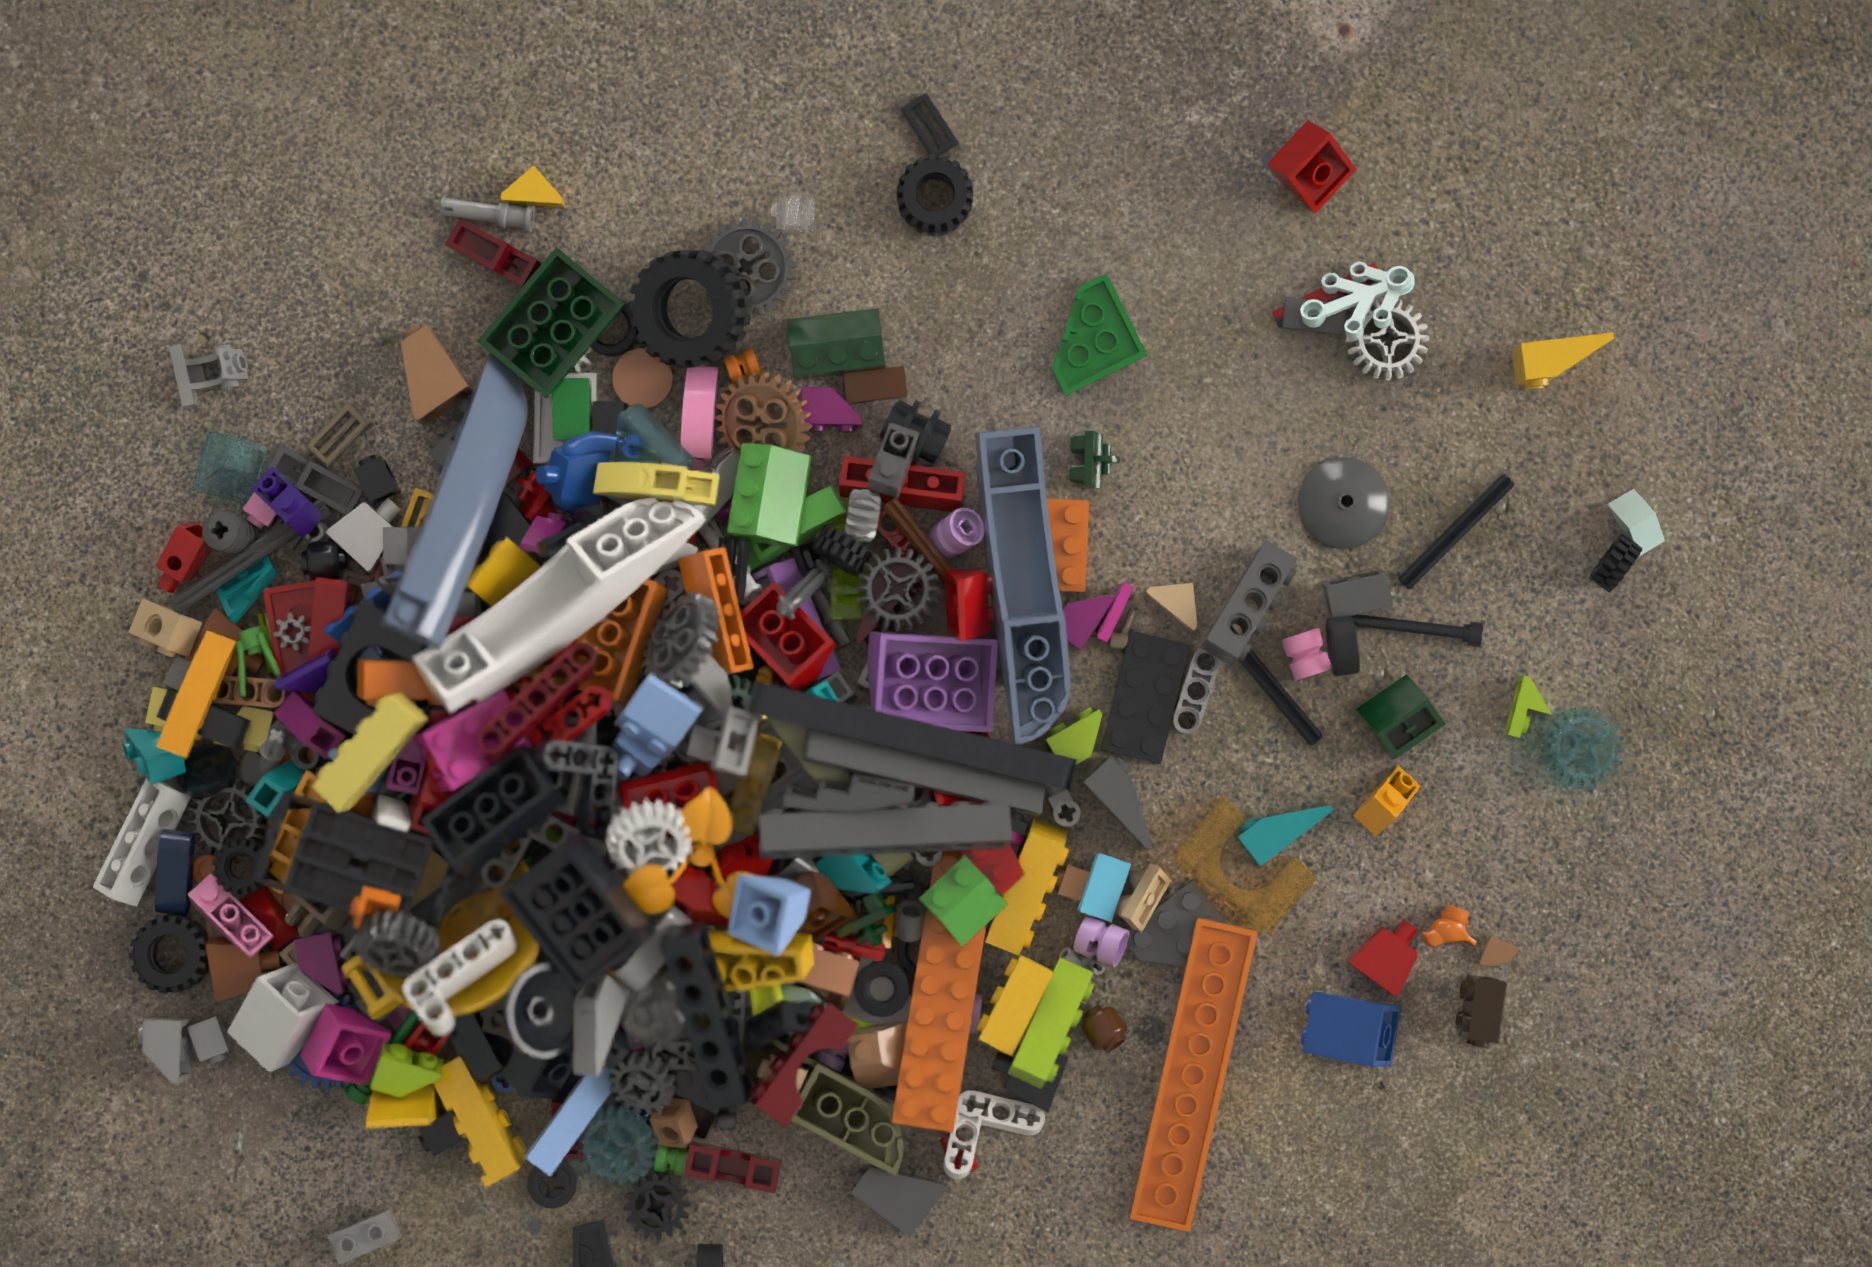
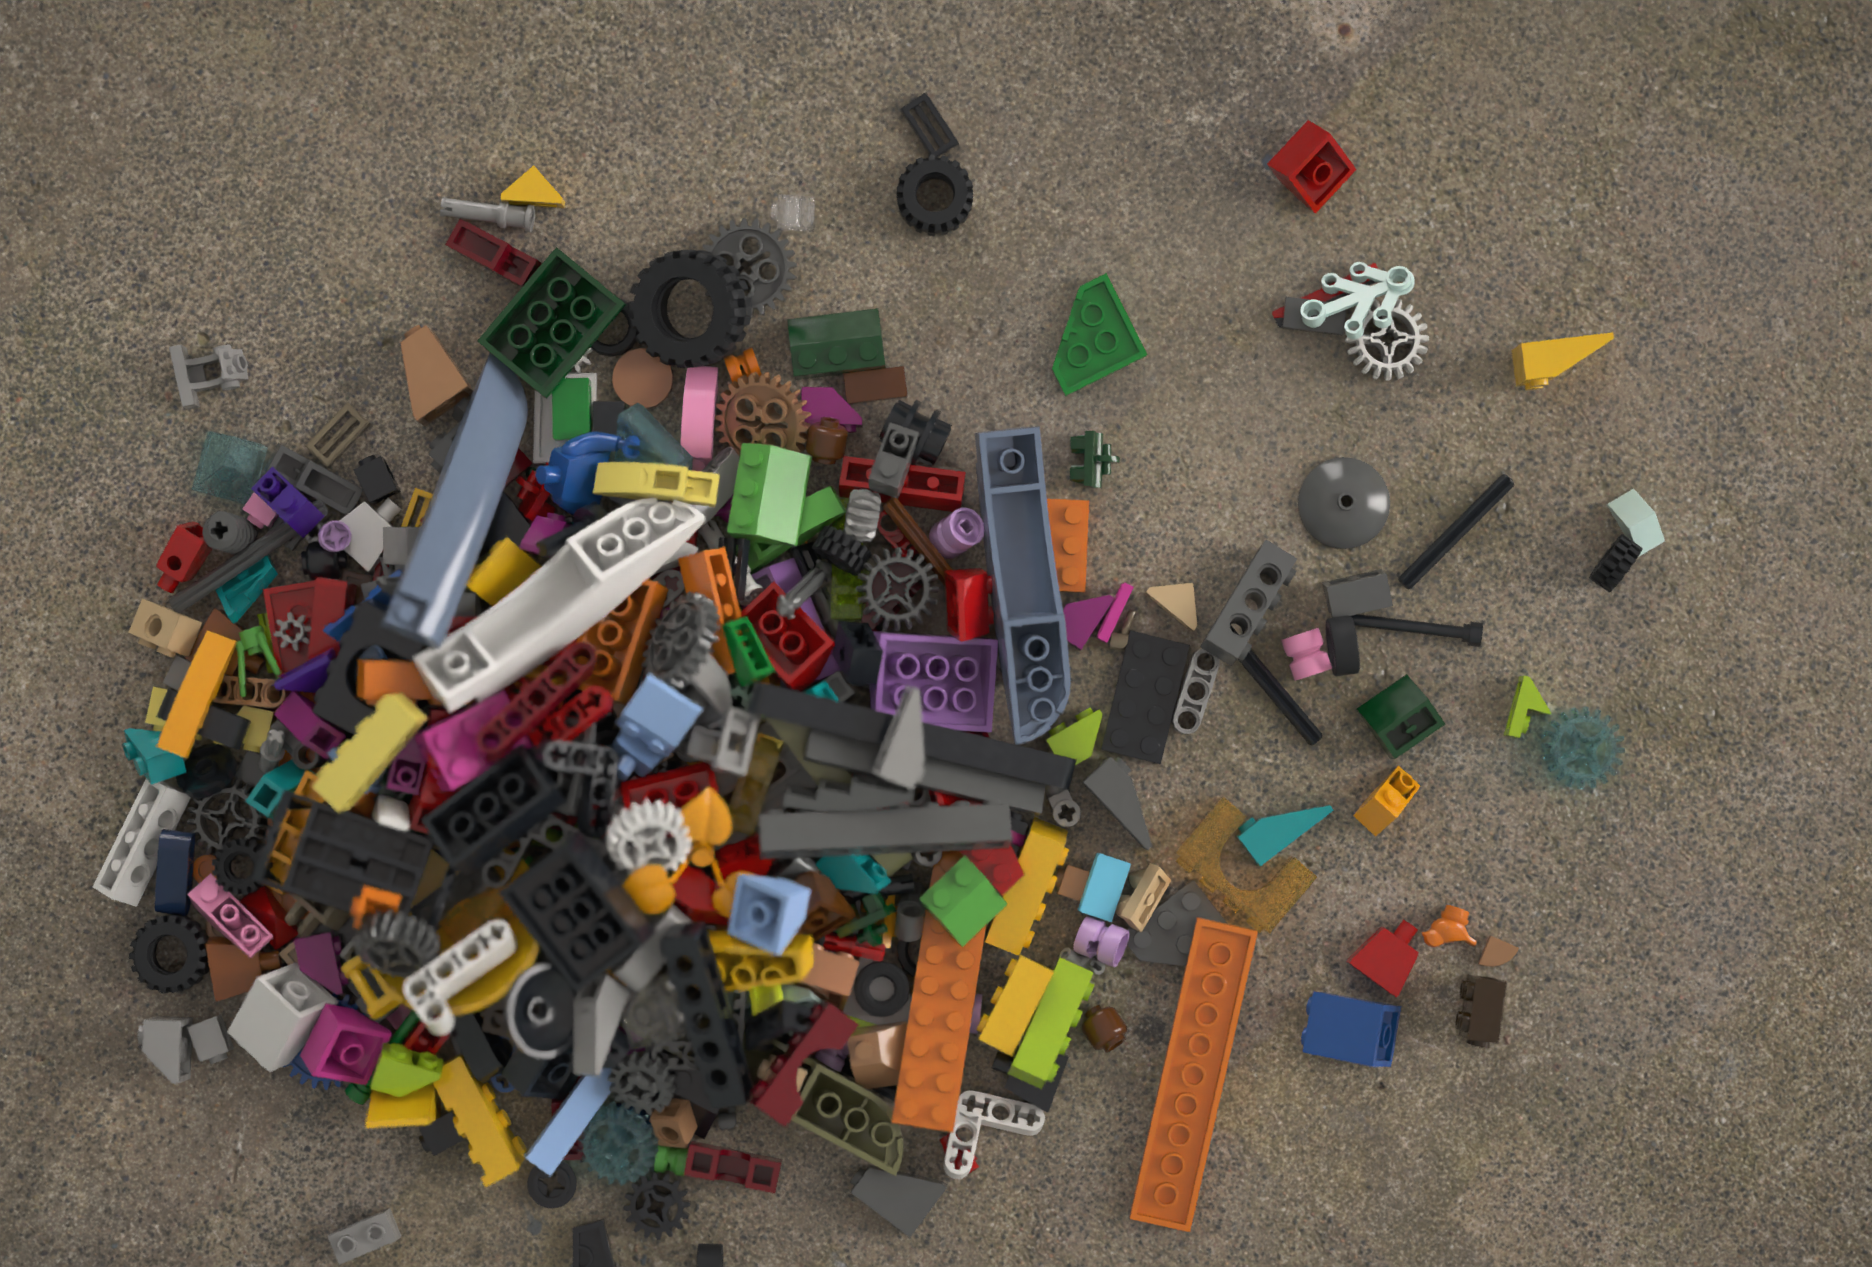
(334, 532): none -> lavender wheel
(751, 667): none -> green slope
(826, 441): none -> reddish brown head
(857, 653): none -> black brick
(903, 747): none -> light grey slope

